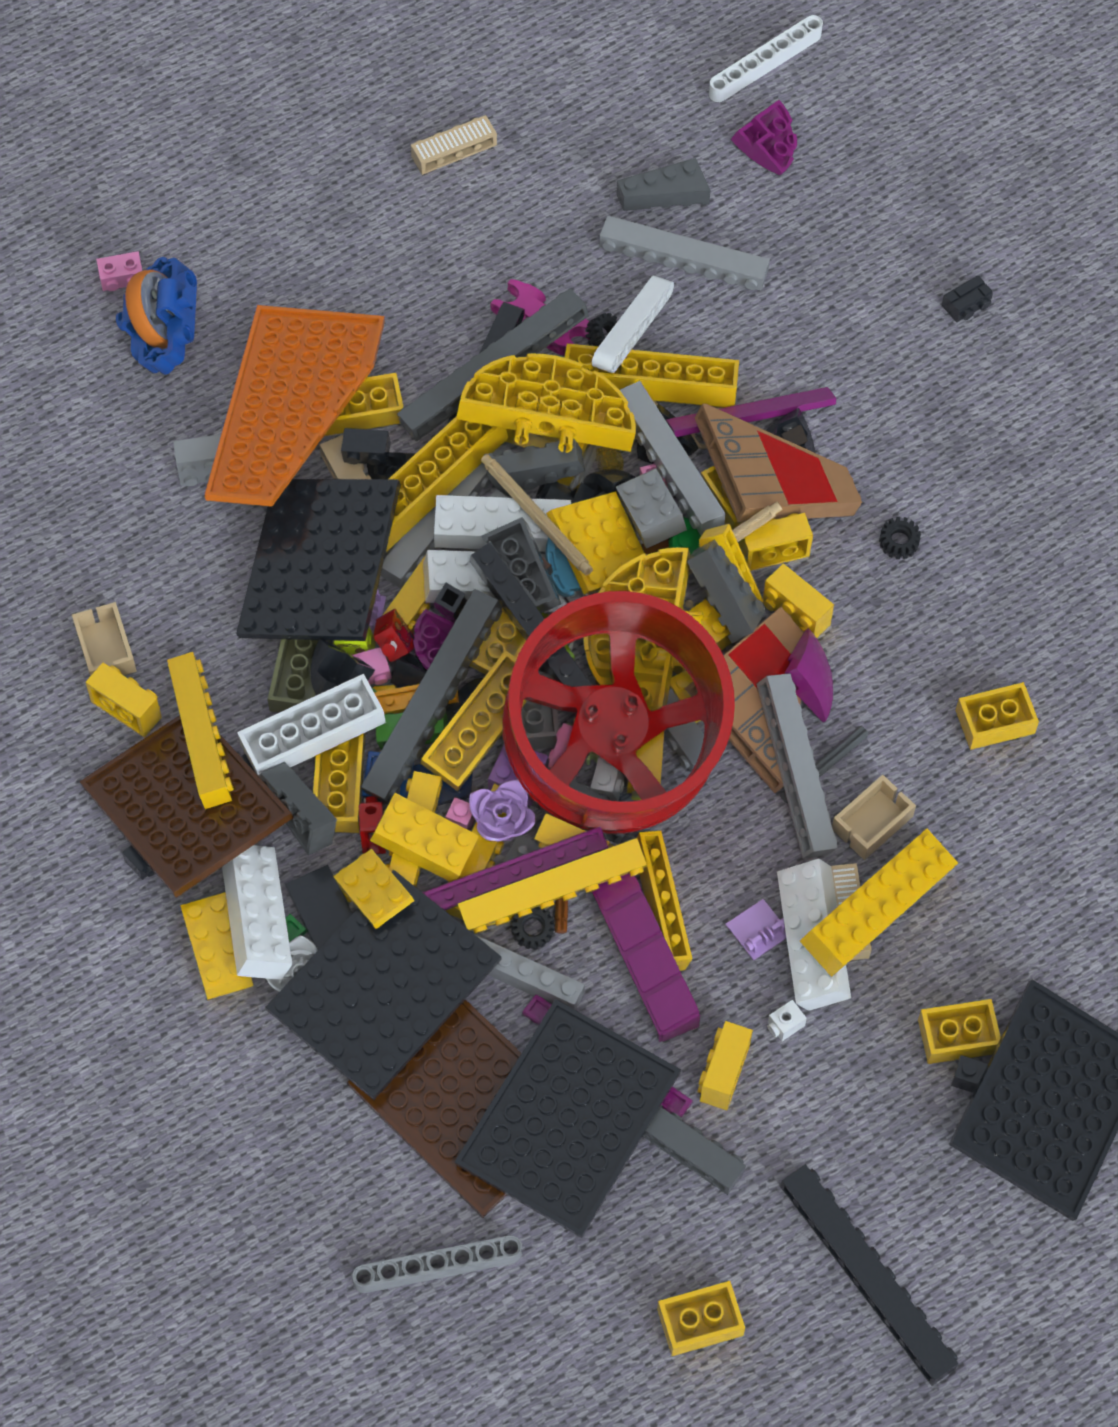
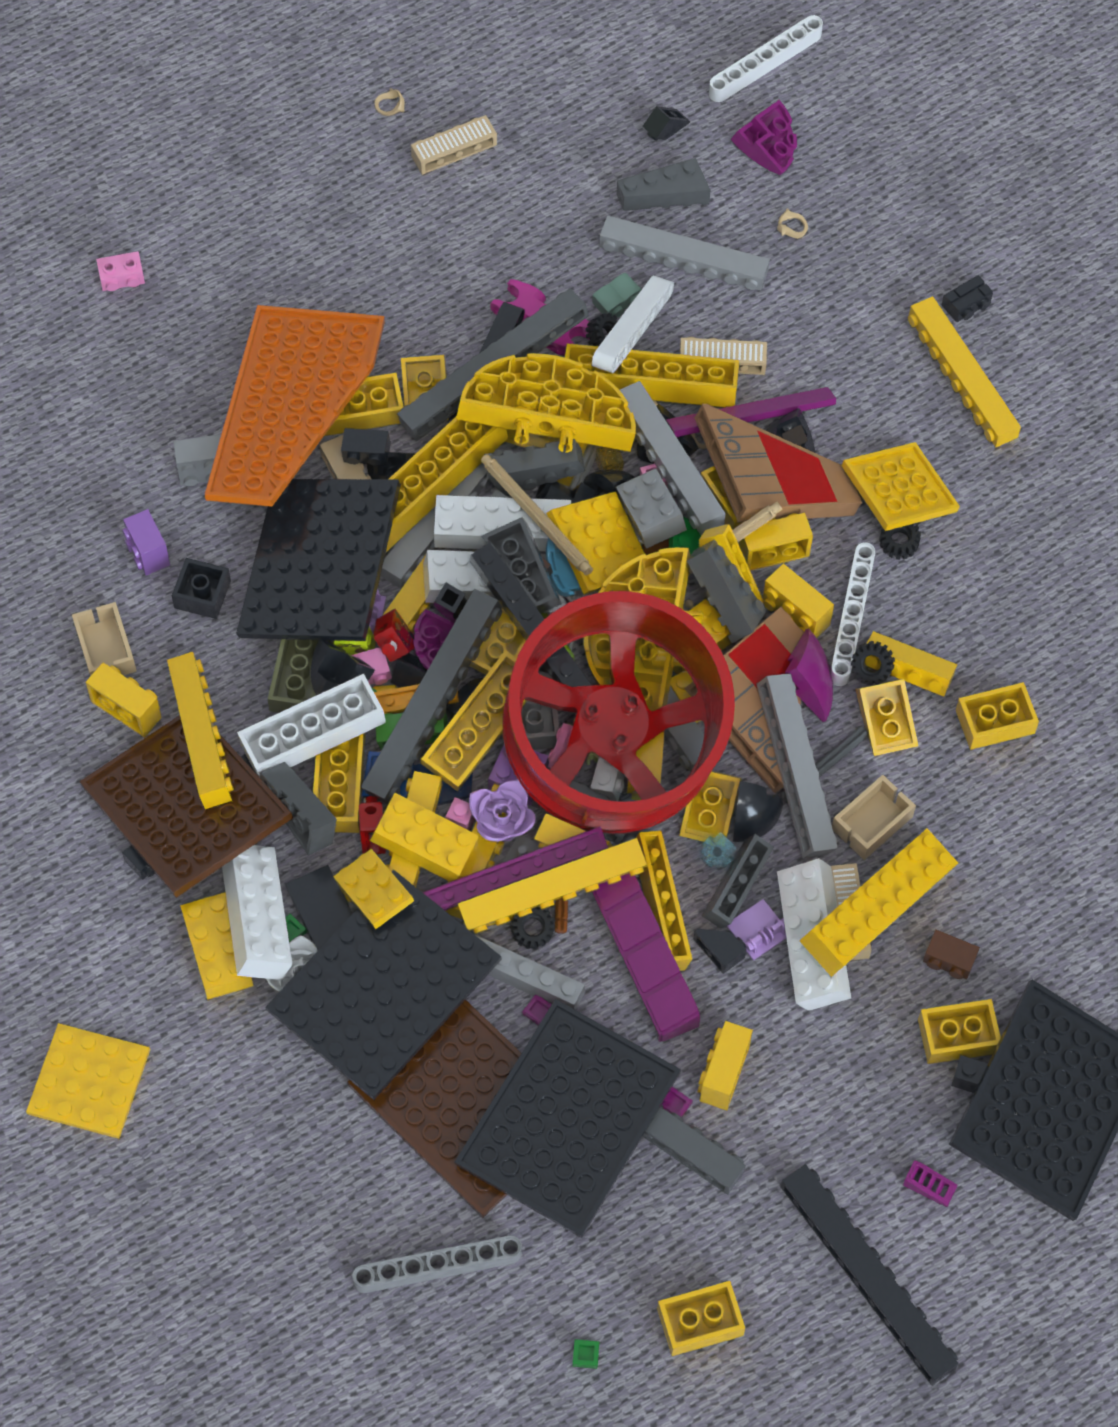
(88, 1080): none -> yellow plate
(145, 542): none -> medium lavender brick
(160, 314): blue piece -> none
(201, 588): none -> black brick
(392, 94): none -> tan piece
(421, 375): none -> yellow slope
(585, 1354): none -> green plate
(616, 296): none -> sand green brick
(664, 123): none -> black slope
(711, 808): none -> yellow slope
(721, 947): none -> black slope
(724, 844): none -> clear light blue brick
(737, 881): none -> dark grey brick
(751, 354): none -> tan brick
(755, 811): none -> black brick
(784, 230): none -> tan piece
(786, 1021): white brick -> none
(855, 605): none -> white beam
(863, 672): none -> black tyre
(887, 716): none -> yellow slope
(900, 486): none -> yellow plate
(910, 1183): none -> magenta slope
(915, 665): none -> yellow brick
(950, 955): none -> reddish brown brick
(964, 372): none -> yellow brick

